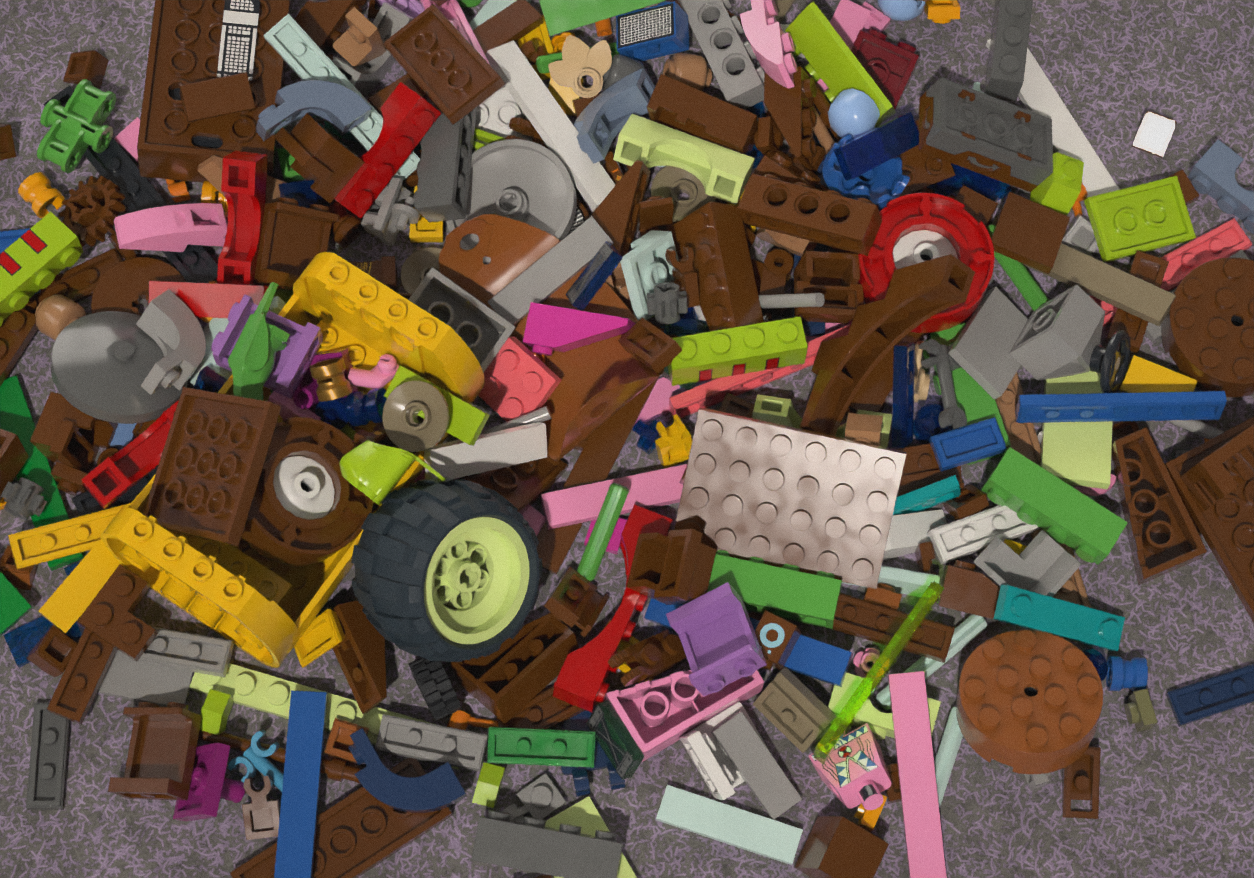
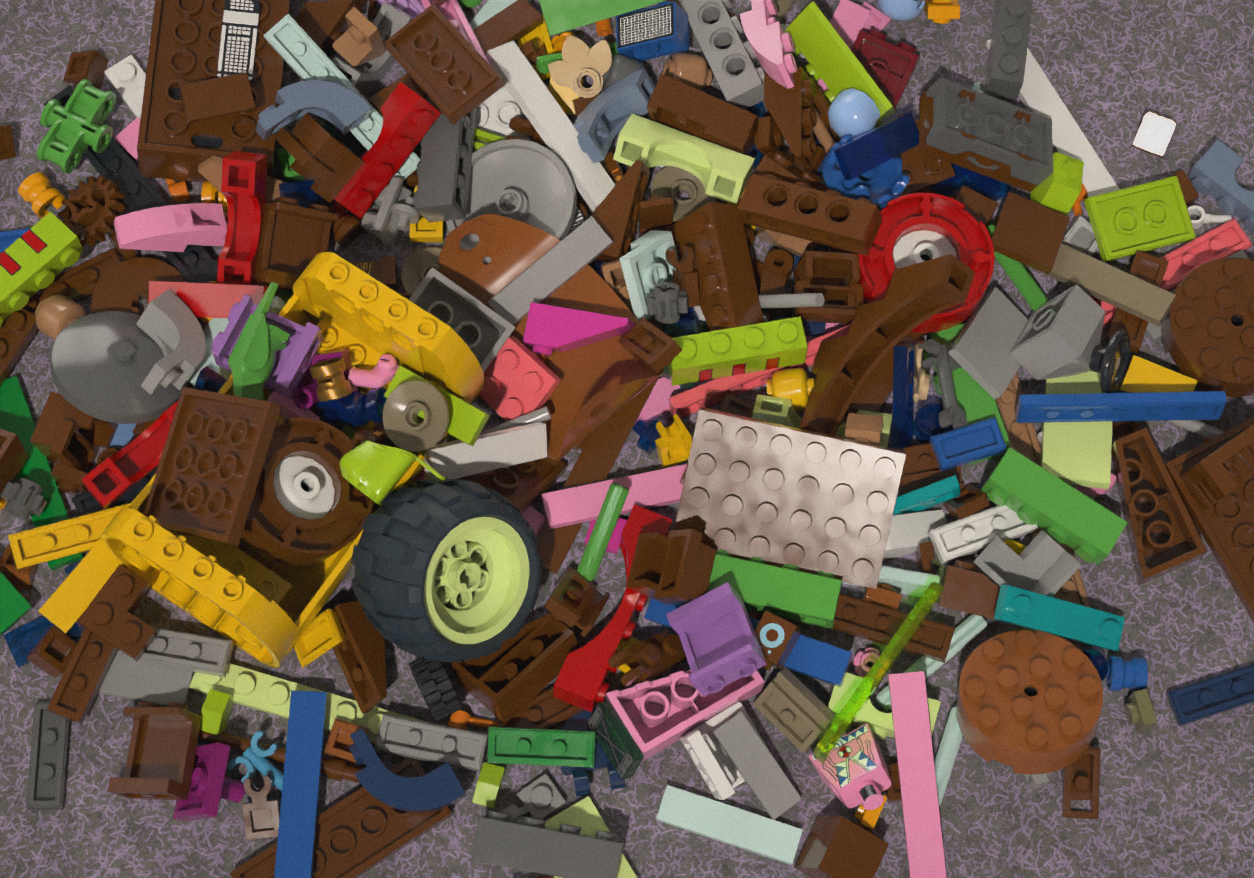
(129, 82): none -> white plate
(594, 276): clear blue tile -> none
(792, 385): none -> yellow head
(1206, 218): none -> white hand

